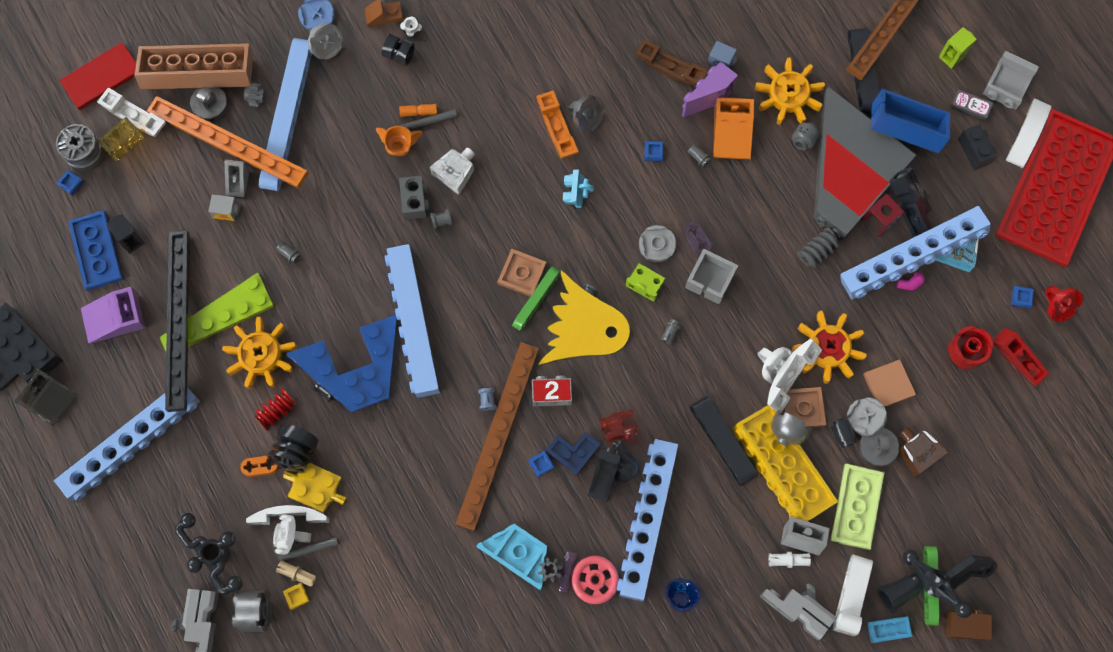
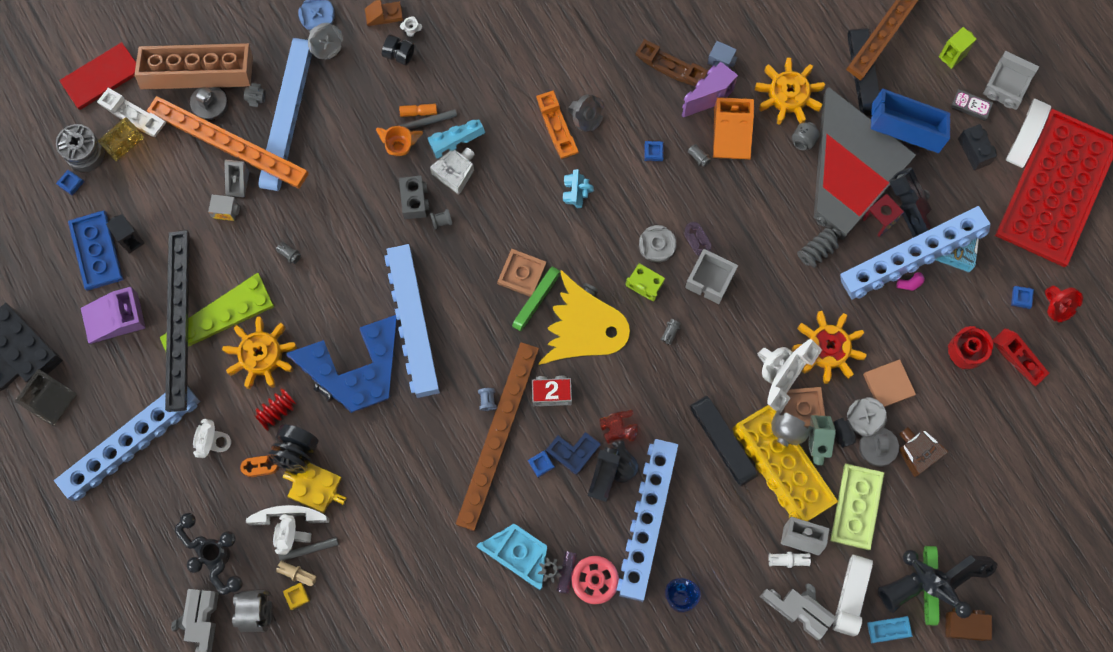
(206, 437): none -> white tile
(449, 139): none -> medium azure wing
(821, 438): none -> sand green torso

